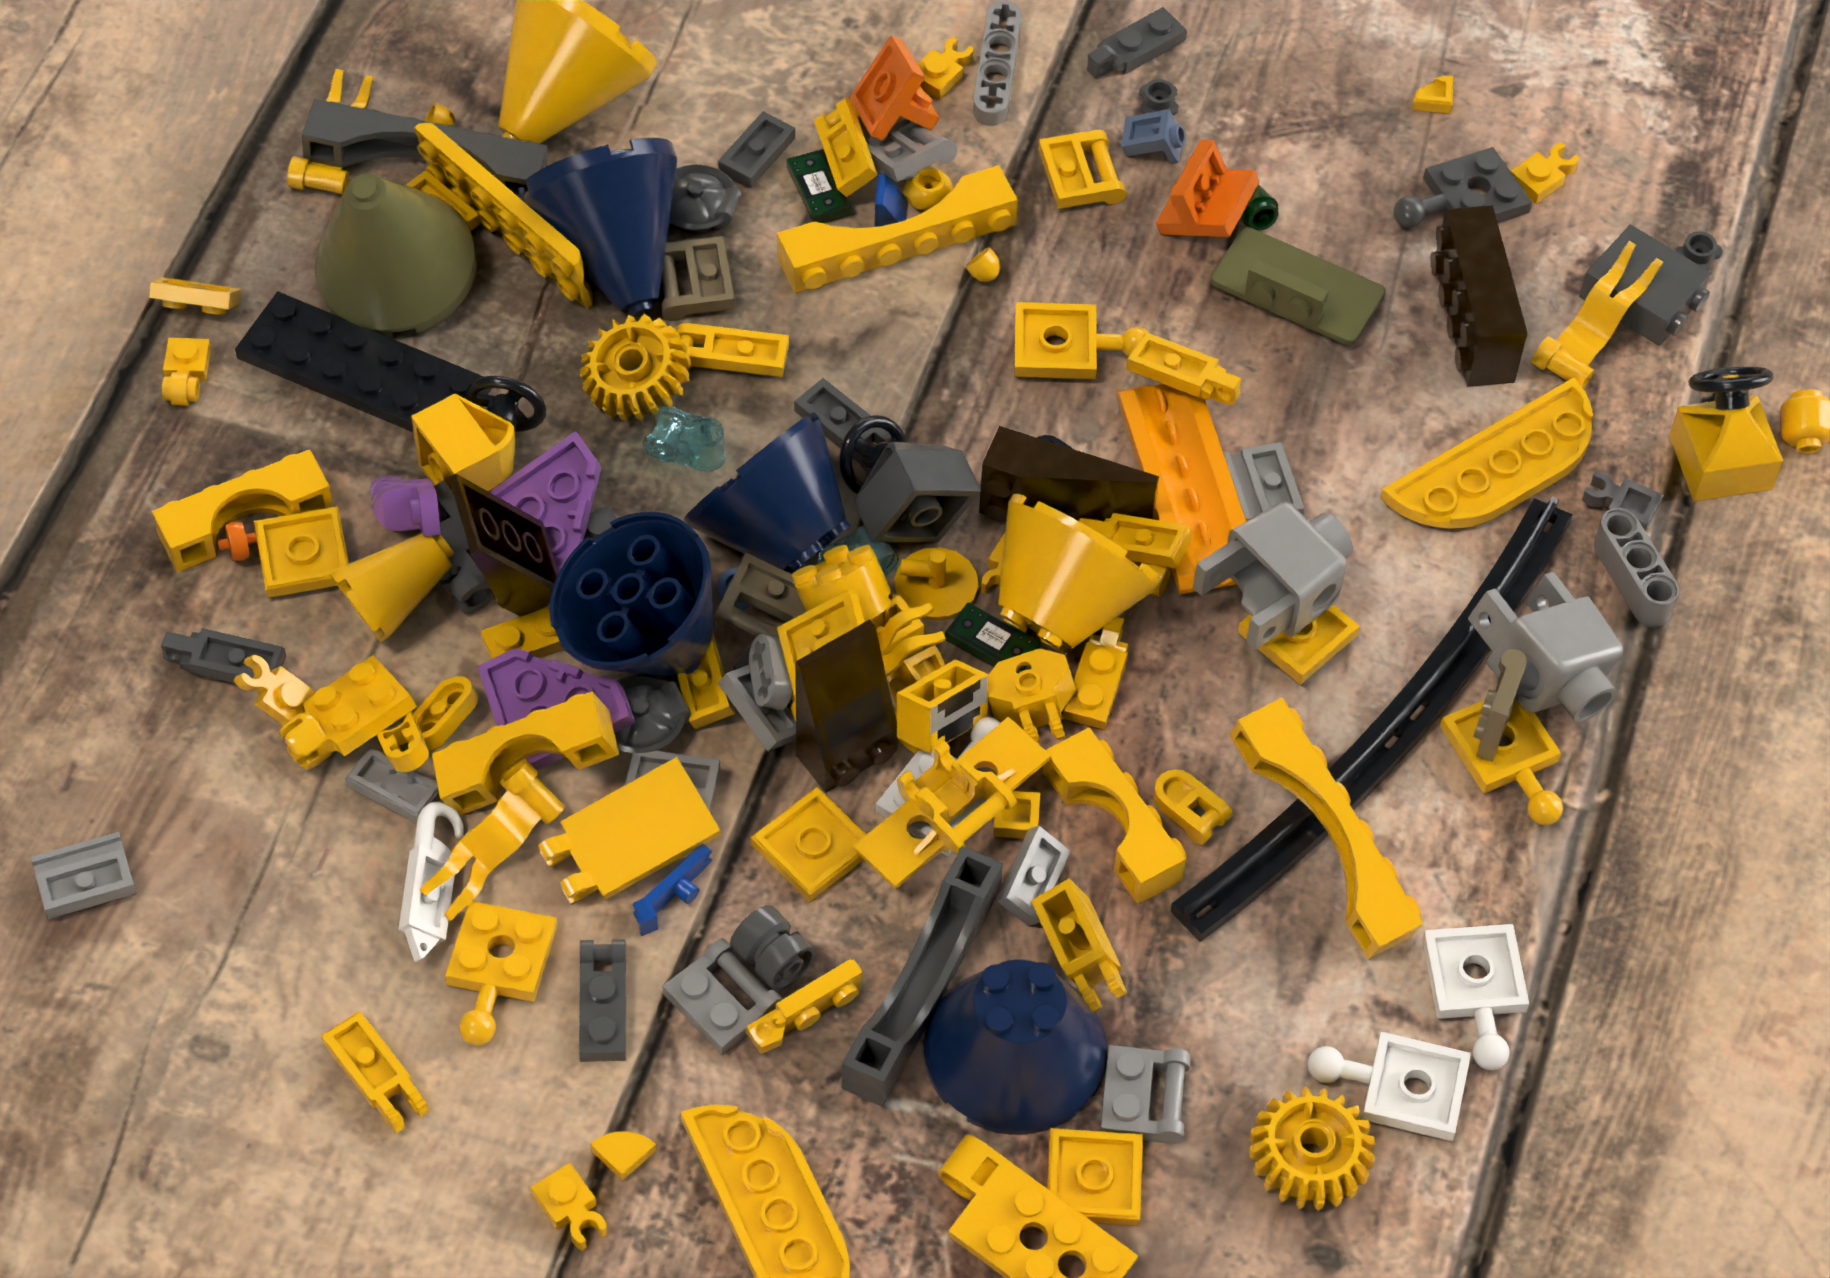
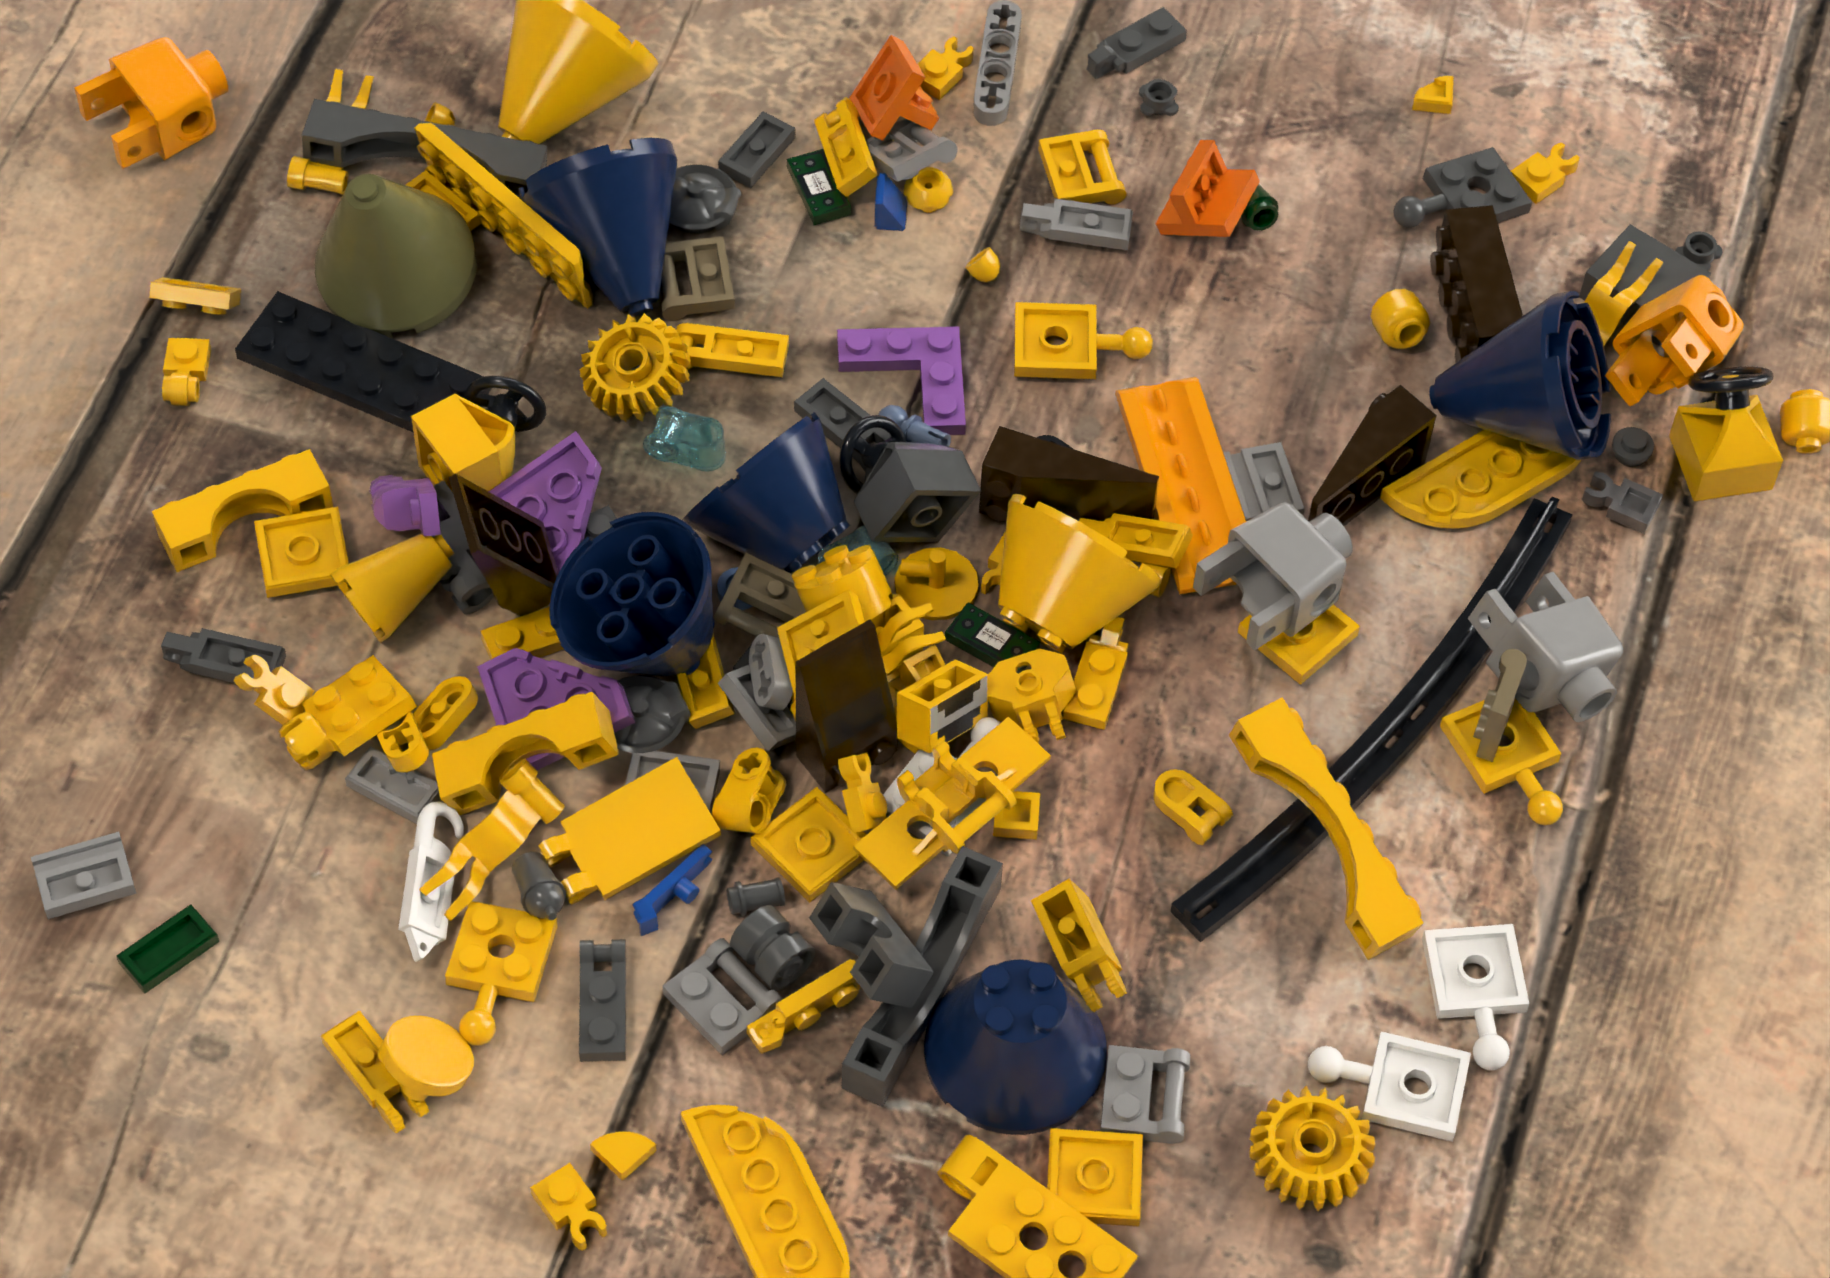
(162, 95): none -> light orange piece
(167, 948): none -> dark green tile
(237, 541): orange piece -> none
(426, 1057): none -> yellow tile
(539, 889): none -> dark grey piece
(749, 796): none -> yellow piece
(755, 895): none -> dark grey pin
(826, 253): yellow arch -> none
(862, 799): none -> yellow plate
(888, 962): none -> dark grey arch
(914, 428): none -> sand blue pin
(927, 349): none -> medium lavender plate
(1032, 873): light grey plate -> none
(1079, 223): none -> light grey hinge
(1085, 773): yellow arch -> none
(1153, 133): sand blue bracket -> none
(1183, 369): yellow hinge -> none
(1298, 286): olive bracket -> none
(1382, 450): none -> dark brown slope
(1400, 318): none -> yellow head
(1535, 381): none -> dark blue cone
(1622, 547): light grey beam -> none
(1632, 446): none -> dark grey plate
(1693, 329): none -> light orange piece

